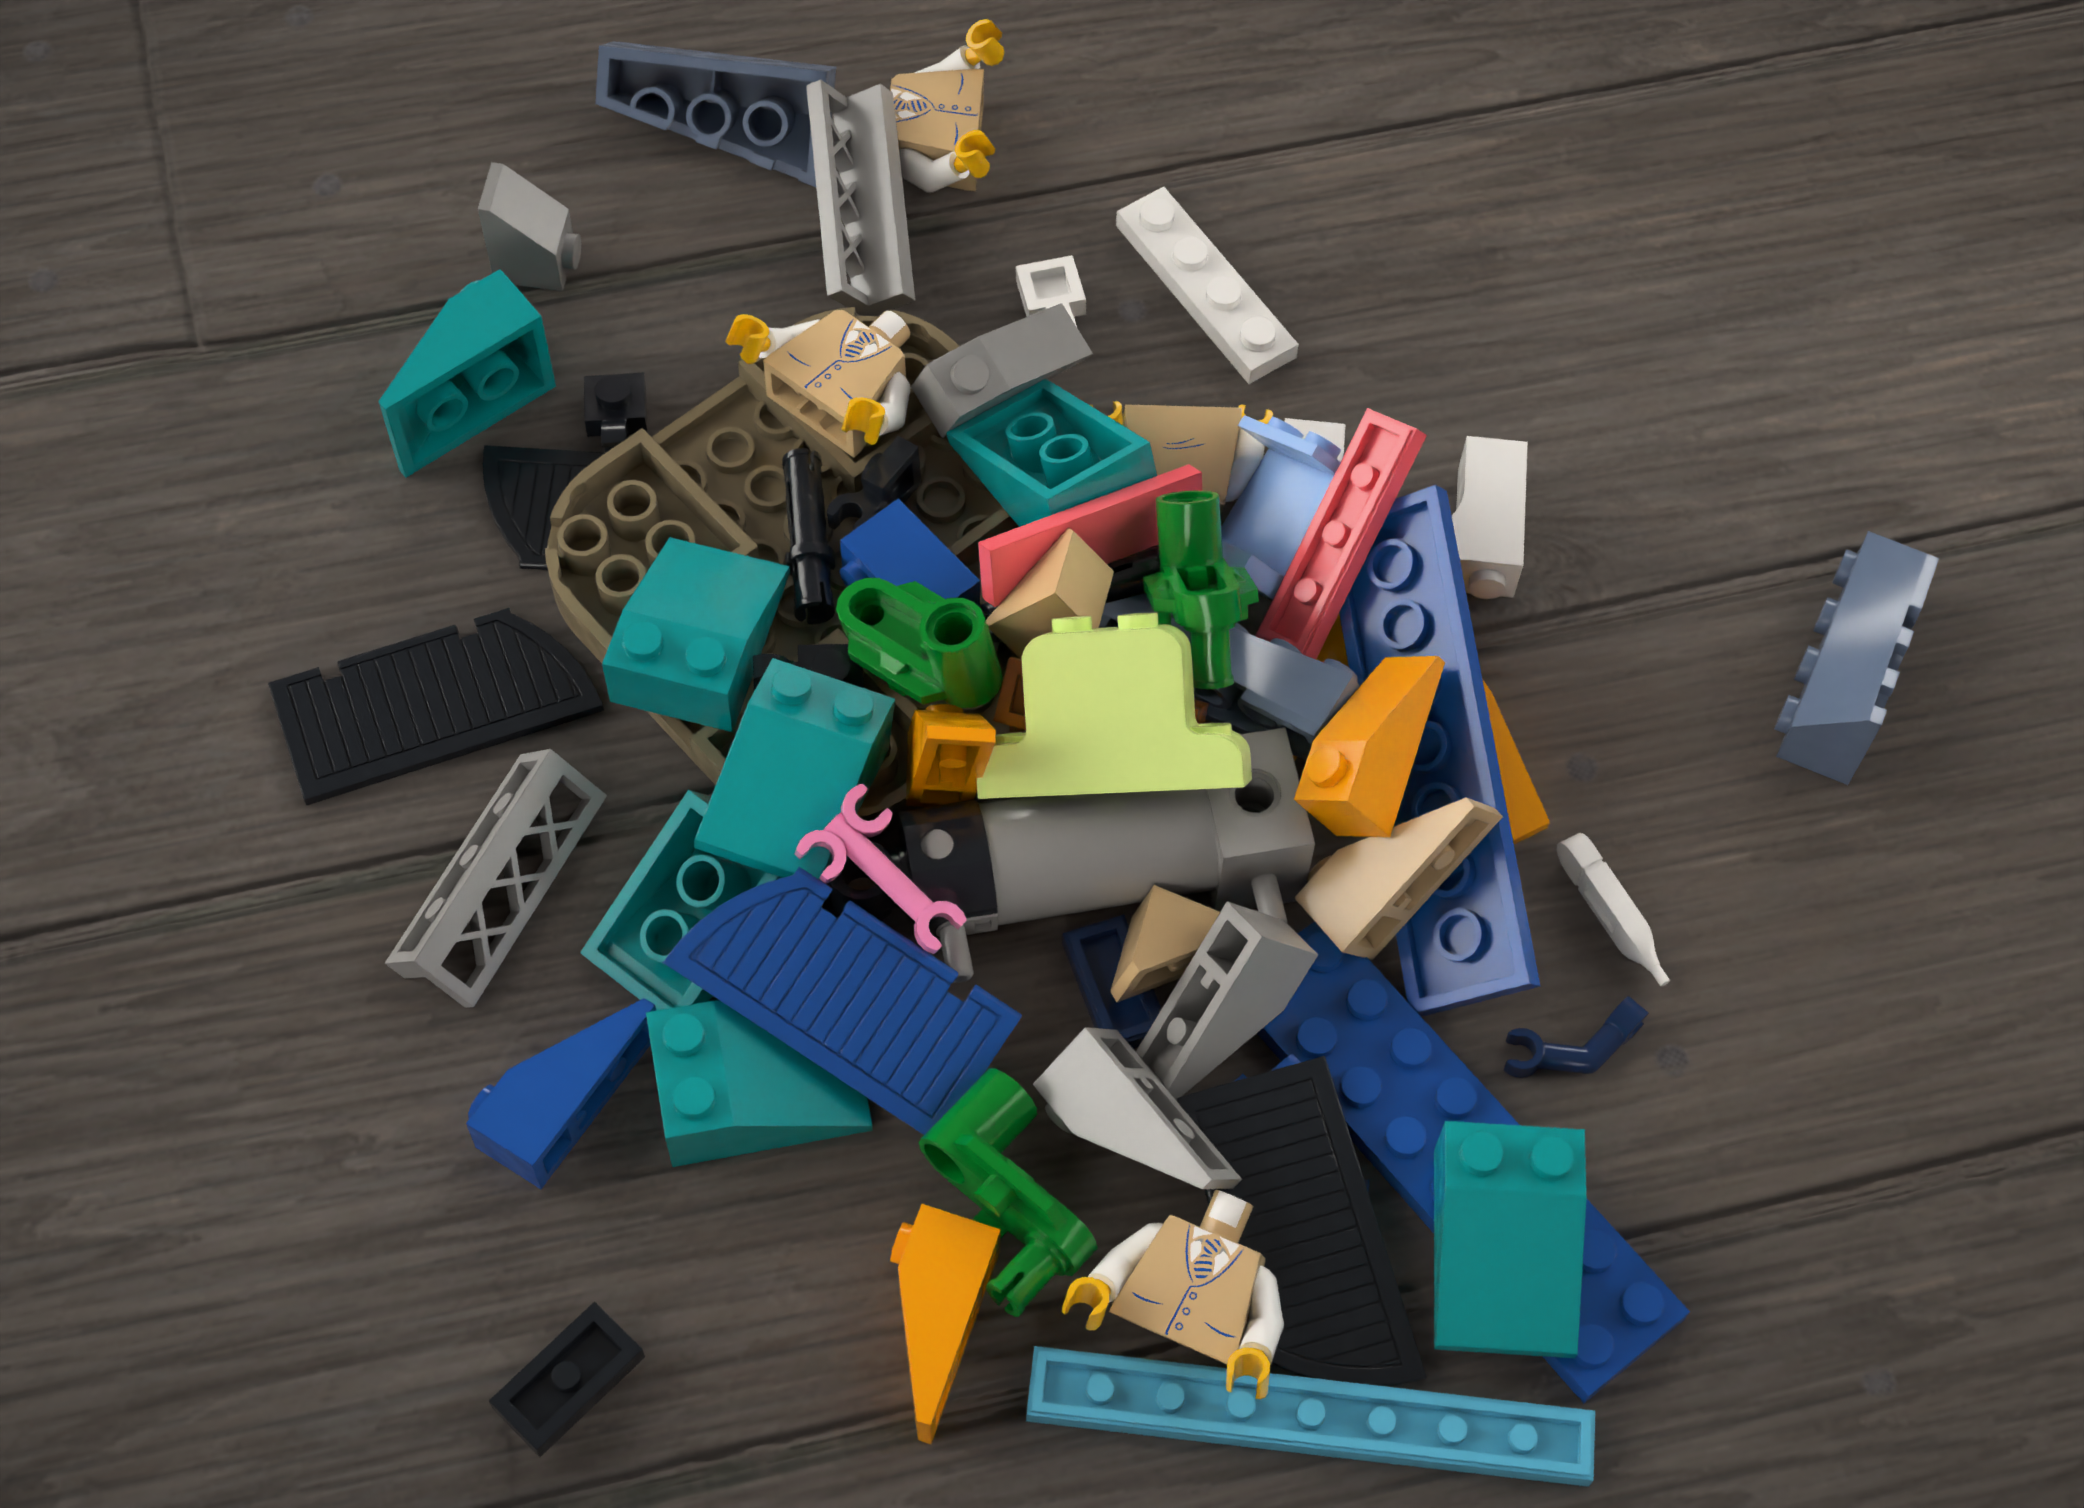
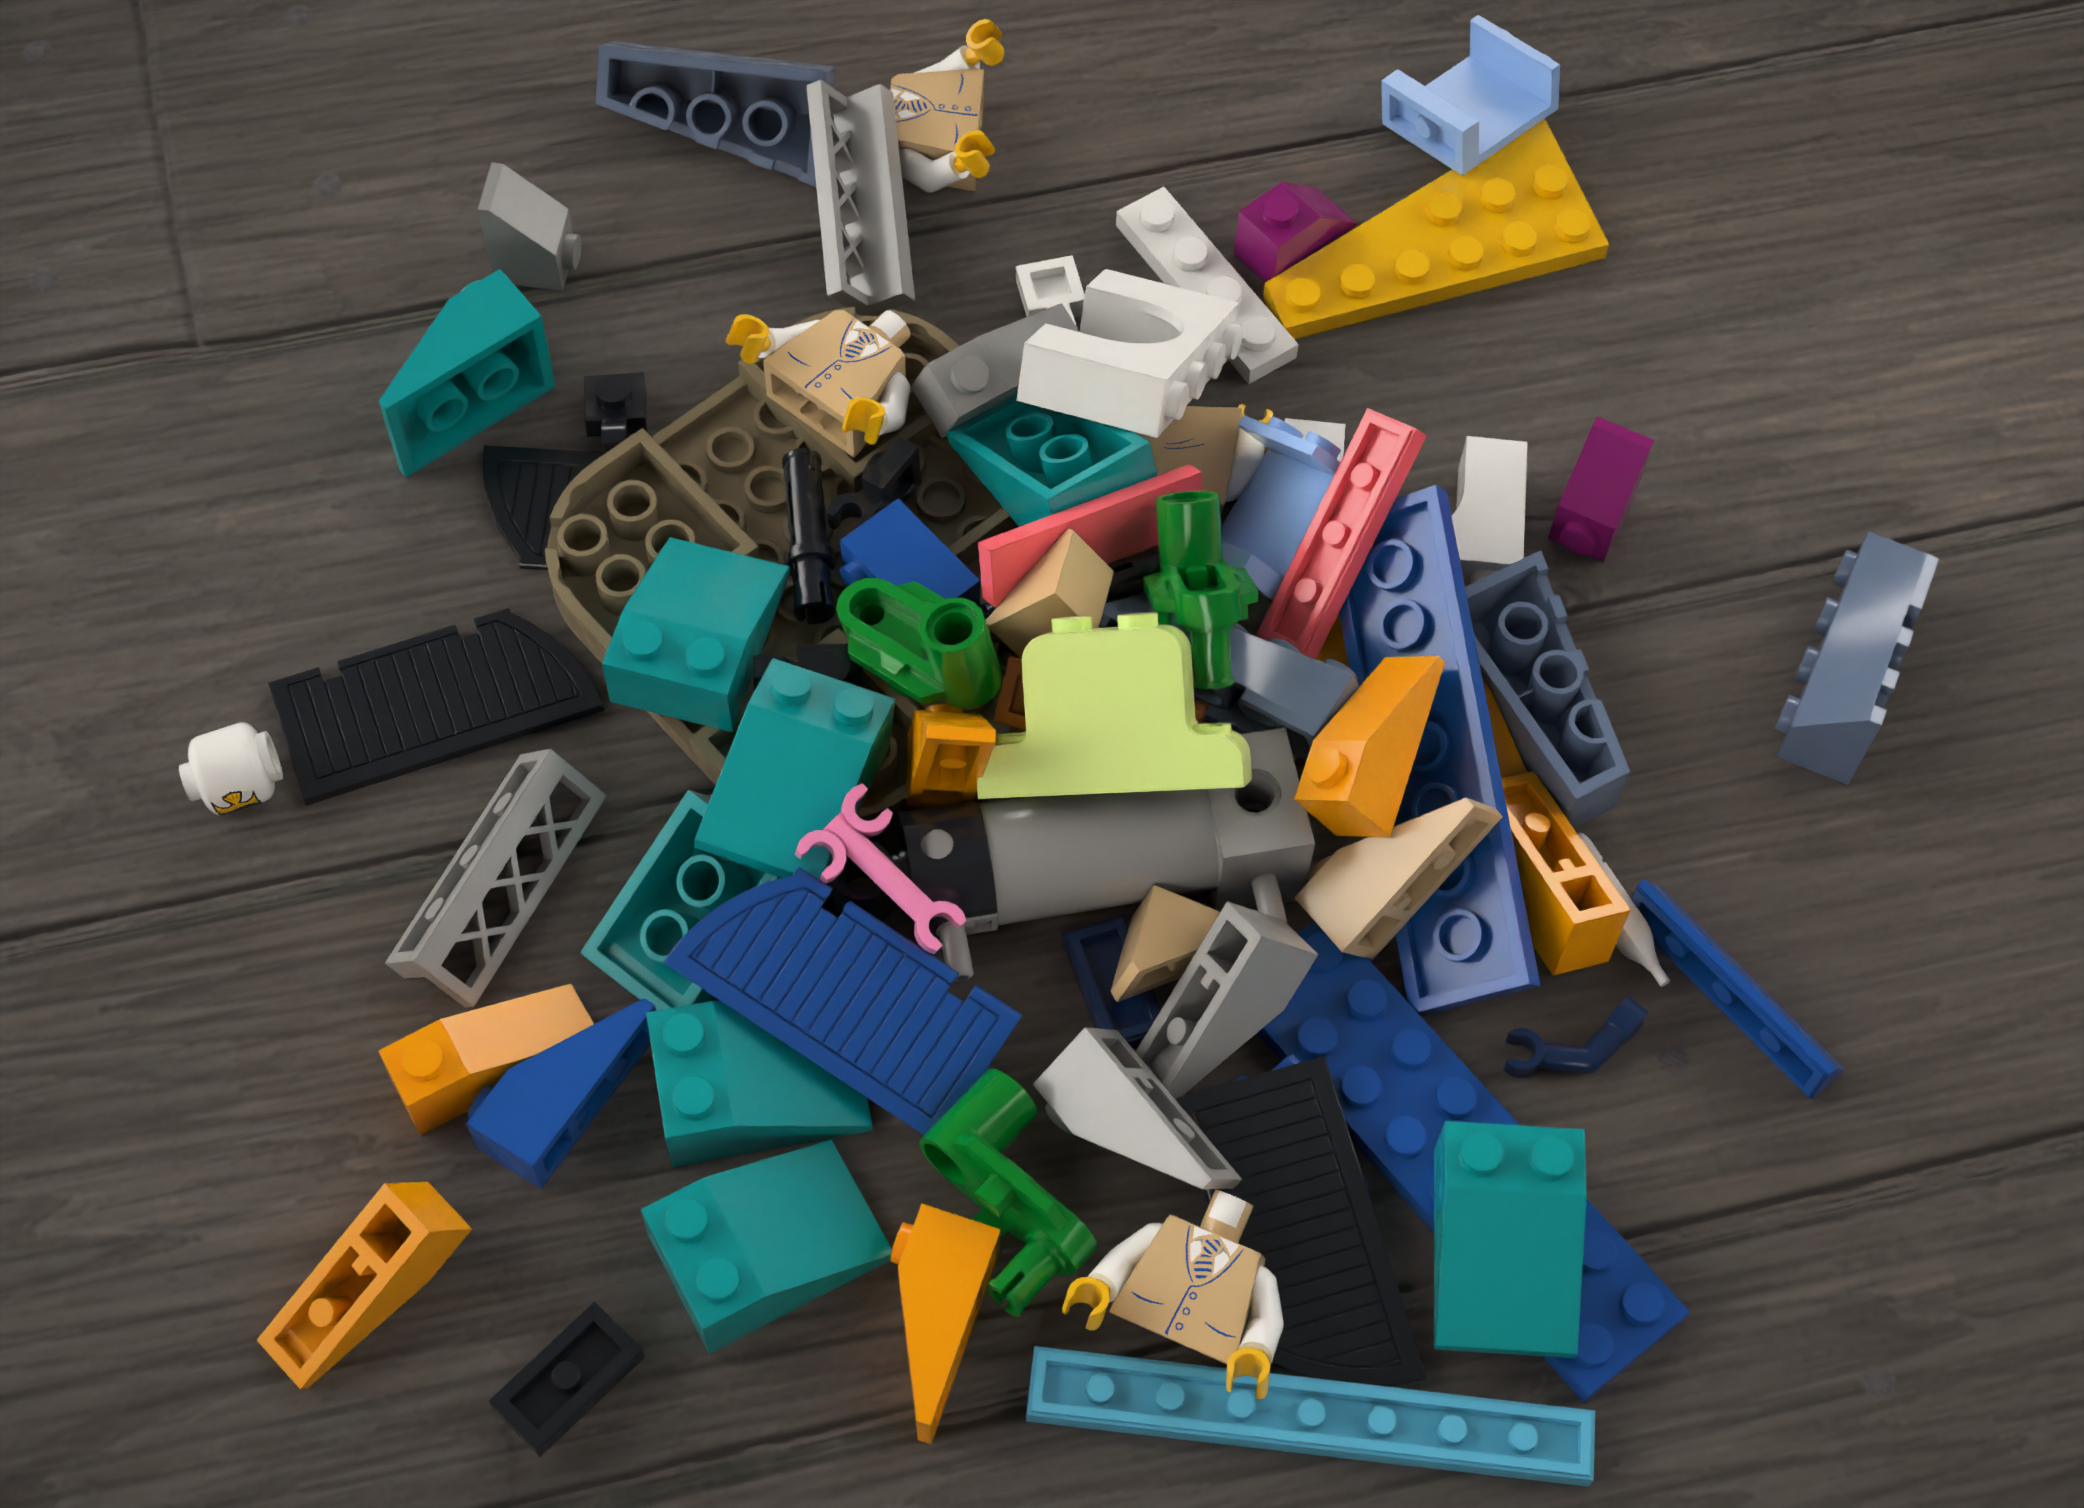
(231, 768): none -> white head
(364, 1278): none -> light orange slope
(457, 1056): none -> light orange slope
(764, 1240): none -> teal slope
(1136, 355): none -> white arch
(1286, 228): none -> magenta slope
(1449, 239): none -> yellow wing
(1477, 102): none -> light blue panel
(1546, 689): none -> sand blue wedge
(1566, 894): none -> light orange slope
(1600, 489): none -> magenta slope
(1735, 992): none -> blue slope

